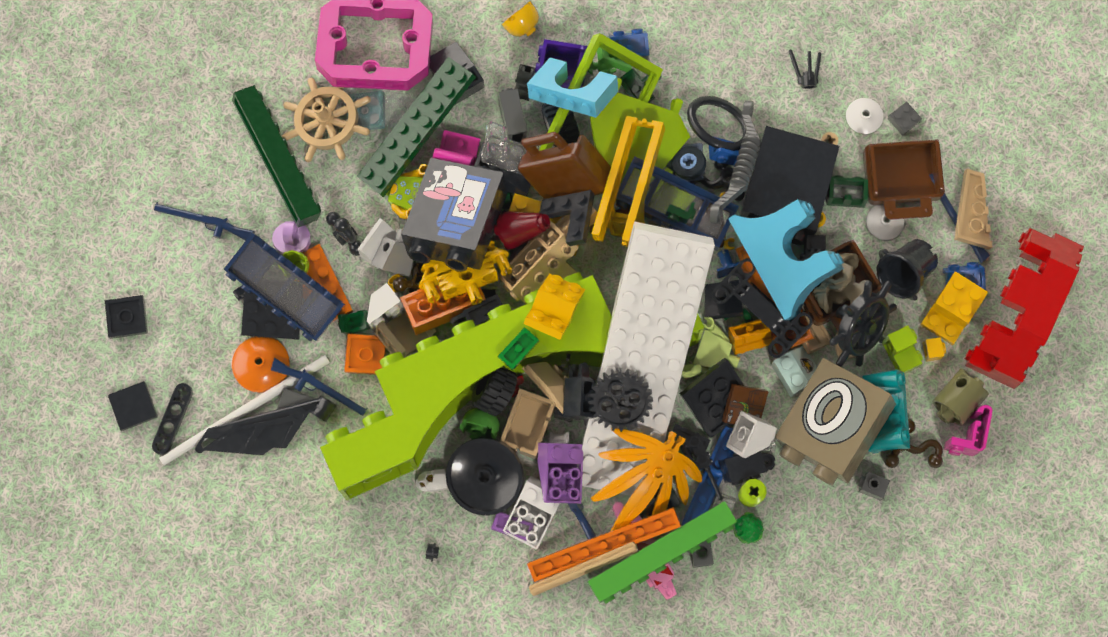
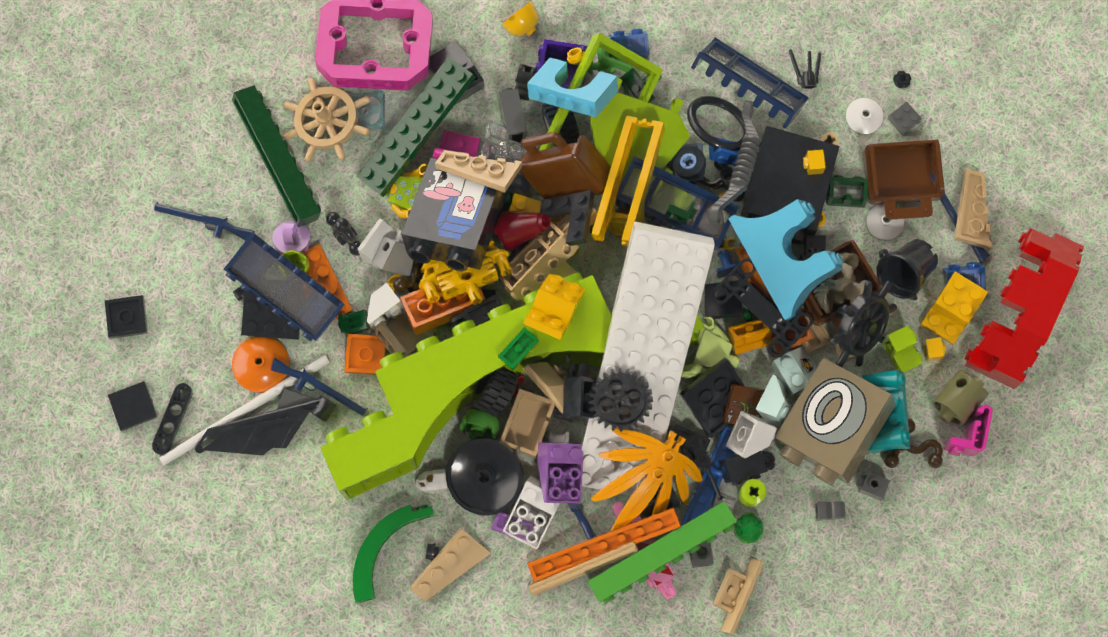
(371, 546): none -> green arch
(451, 562): none -> tan wing
(491, 173): none -> tan wing
(575, 56): none -> yellow plate
(735, 593): none -> tan bracket
(751, 77): none -> dark blue window
(774, 403): none -> light aqua slope
(814, 162): none -> yellow plate
(830, 510): none -> dark grey leg
(902, 84): none -> black plate

